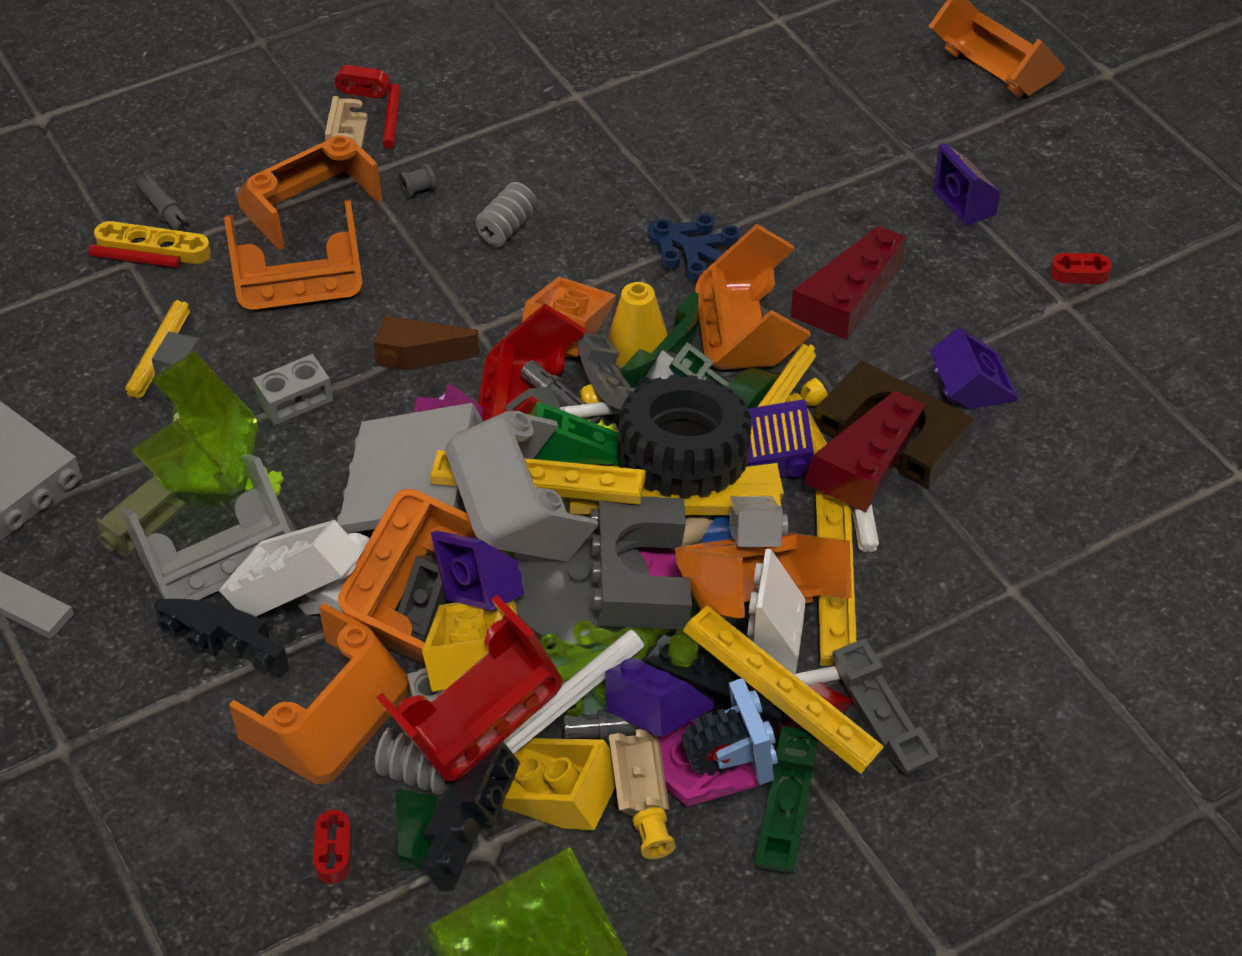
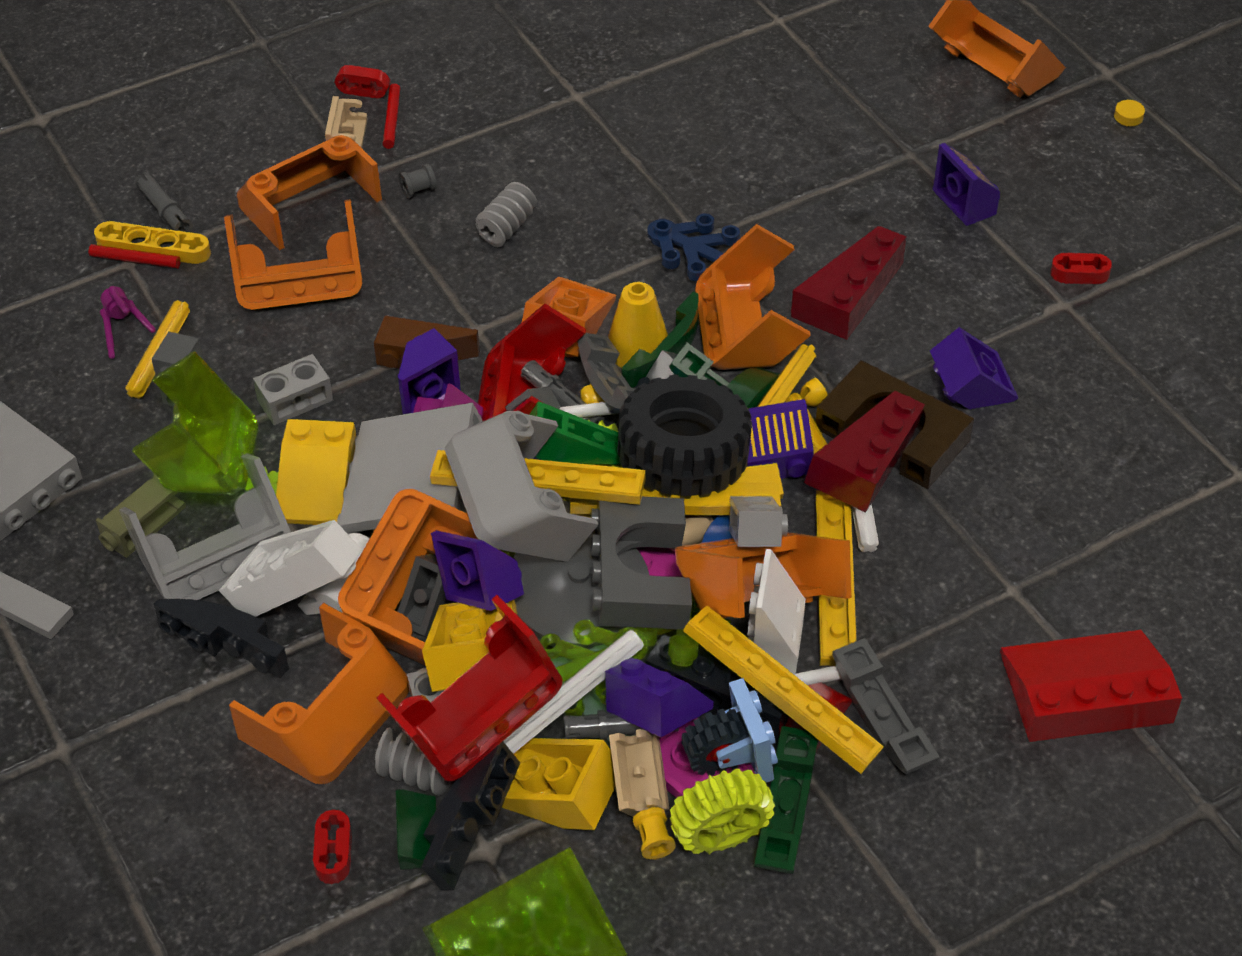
(118, 306): none -> magenta plant
(314, 469): none -> yellow slope
(427, 369): none -> dark purple slope
(722, 811): none -> neon yellow gear
(1091, 685): none -> red slope
(1129, 112): none -> yellow tile

